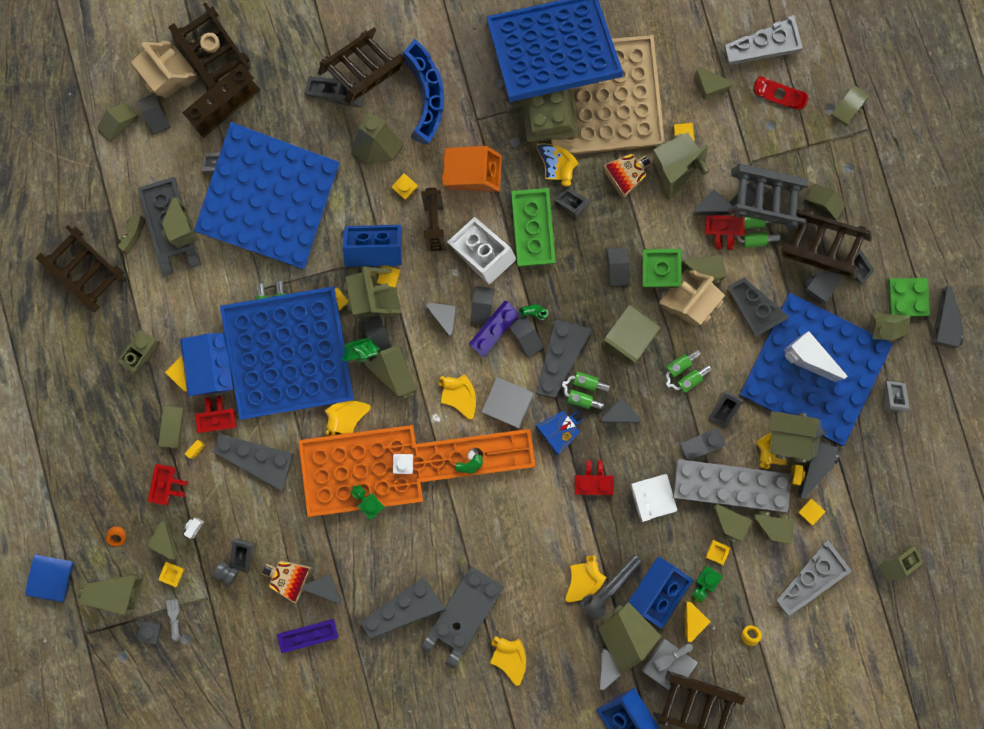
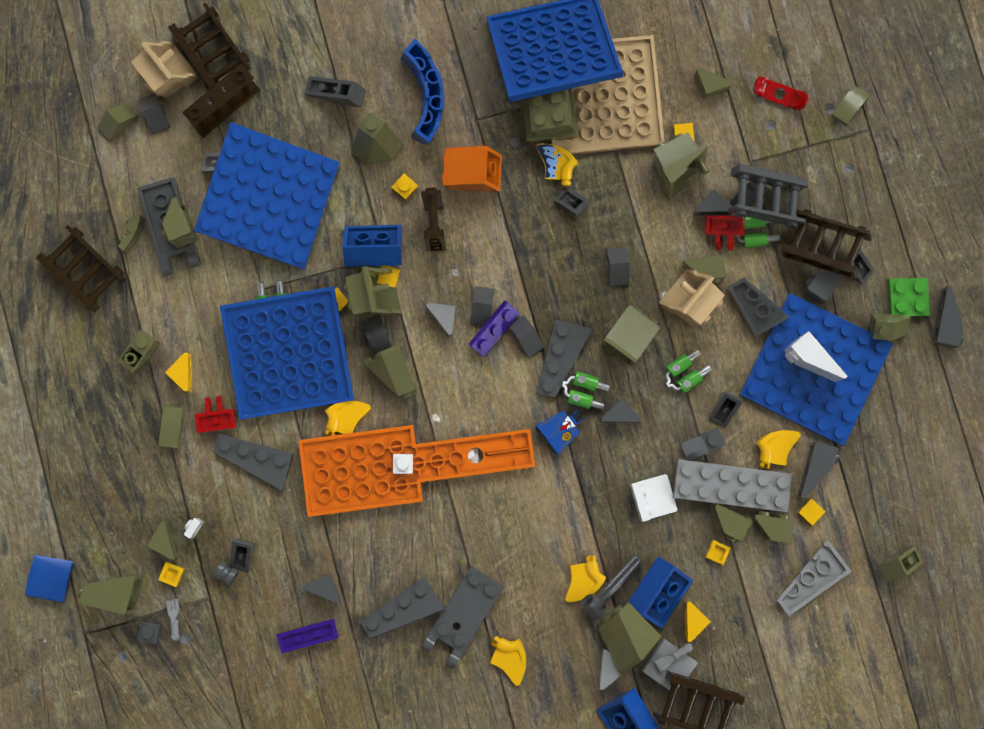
(116, 531): orange piece -> none
(162, 484): red hinge -> none
(195, 449): yellow tile -> none
(206, 364): blue slope -> none
(210, 42): tan tile -> none
(288, 578): torso -> none
(359, 350): green piece -> none
(366, 82): dark brown fence -> none
(369, 506): green plate -> none
(459, 394): yellow arm -> none
(470, 467): green arm -> none
(482, 250): white slope -> none
(508, 402): light grey slope -> none
(533, 227): bright green plate -> none
(535, 311): green arm -> none
(594, 484): red hinge -> none
(626, 173): torso -> none
(662, 268): bright green plate -> none
(709, 580): green plate -> none
(748, 640): yellow piece -> none
(774, 41): light grey wing -> none
(795, 436): olive piece -> none
(798, 474): yellow plate -> none
(826, 201): olive slope -> none
(895, 397): light grey slope -> none

